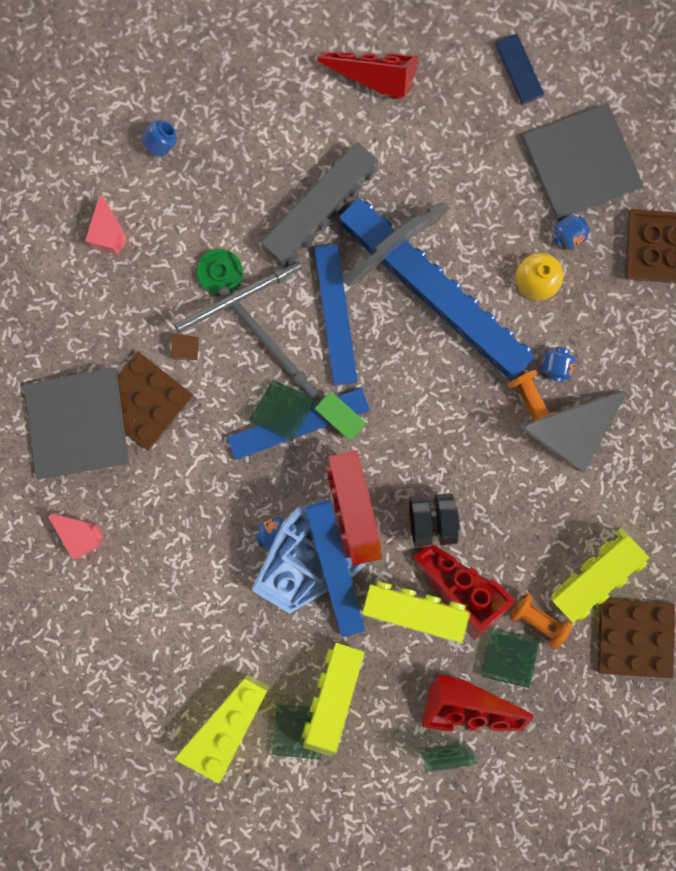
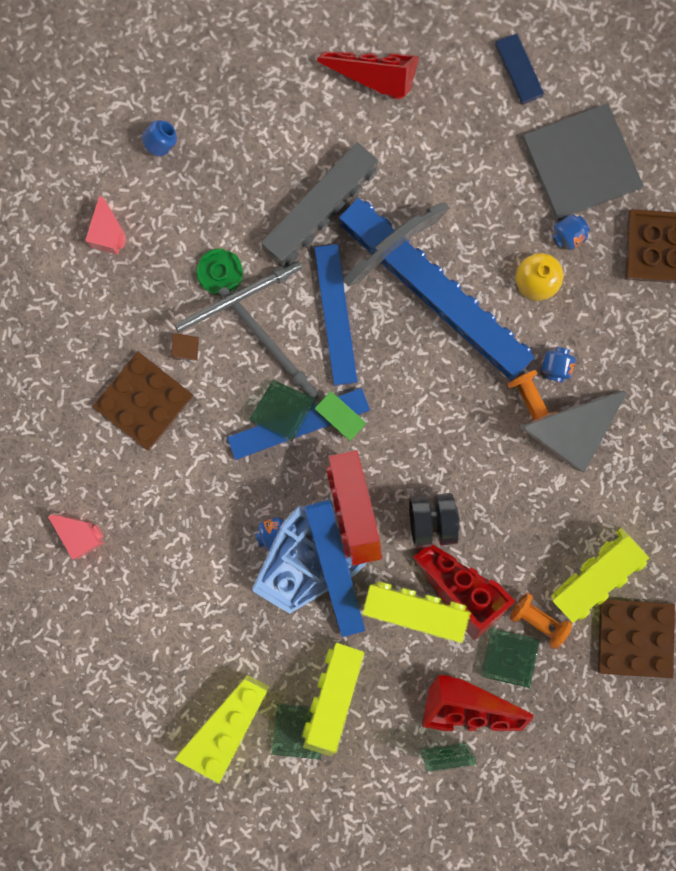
(76, 424): dark grey tile -> none

